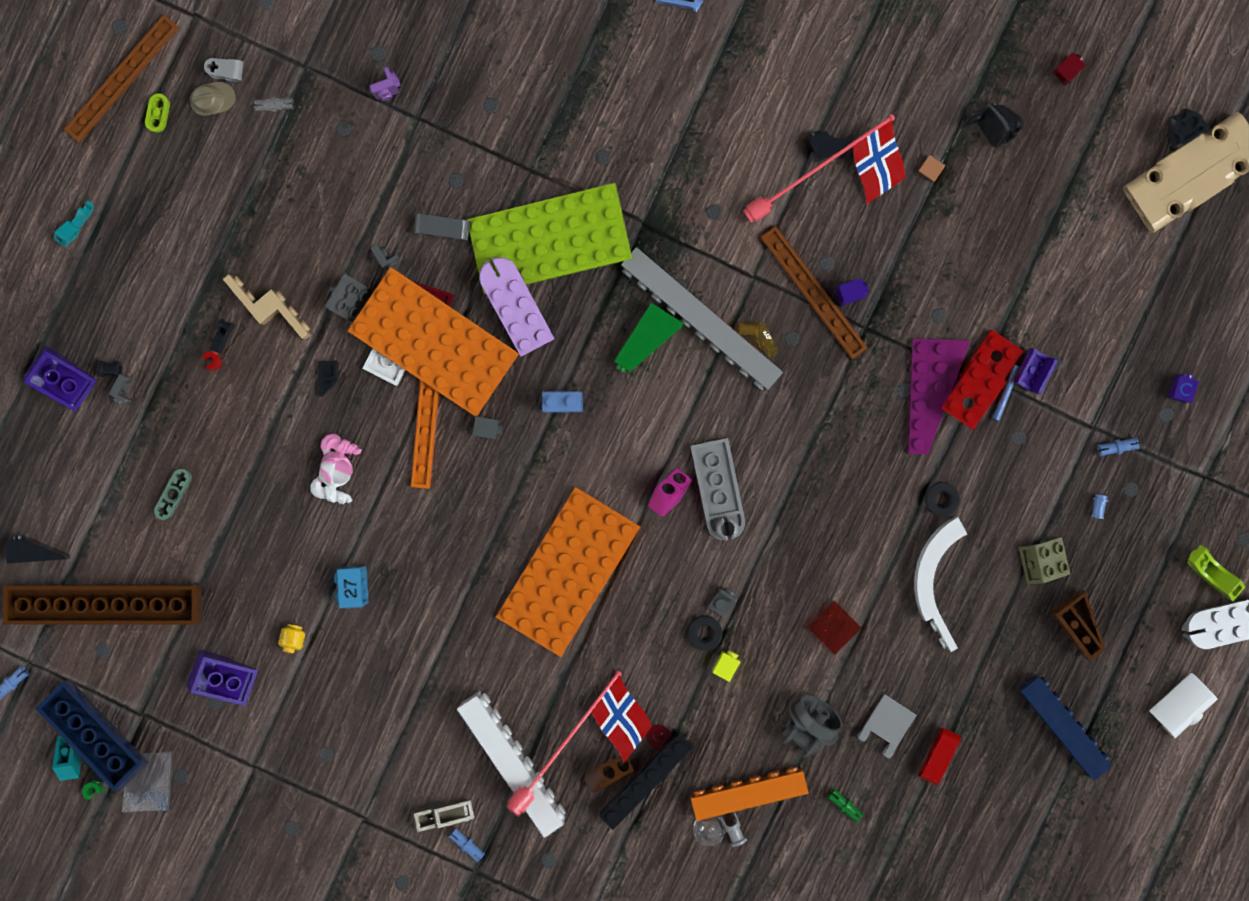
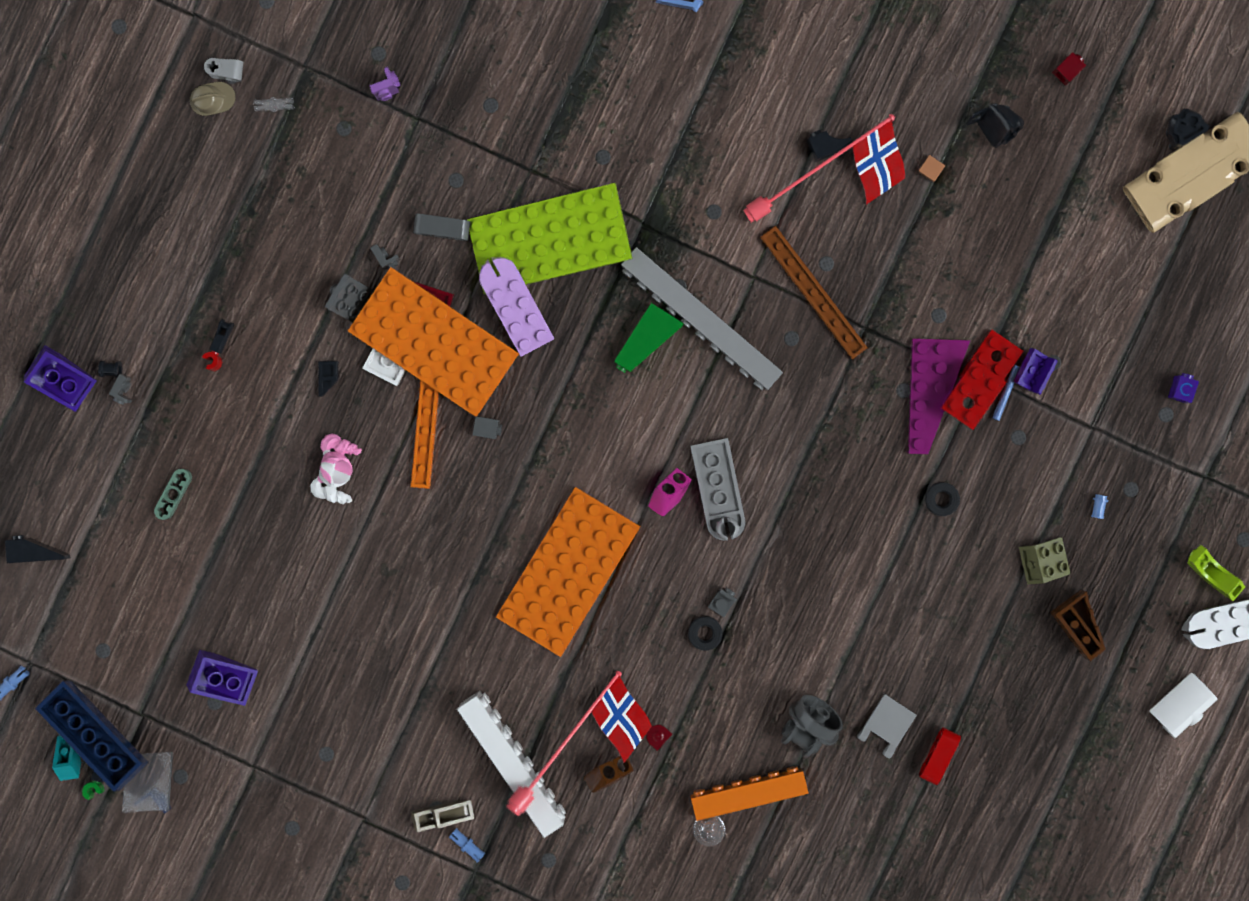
(70, 230): teal piece -> none
(102, 604): reddish brown brick -> none
(121, 78): dark orange tile -> none
(155, 113): lime plate -> none
(267, 306): tan bracket -> none
(291, 638): yellow head -> none
(351, 586): dark azure brick -> none
(562, 401): medium blue brick -> none
(646, 780): black brick -> none
(726, 665): neon yellow brick -> none
(734, 831): light grey piece -> none
(762, 336): clear yellow arm -> none
(834, 627): clear red plate -> none
(845, 805): green pin -> none
(852, 292): dark purple brick -> none
(924, 576): white arch -> none
(1064, 727): dark blue brick -> none
(1118, 446): medium blue pin -> none

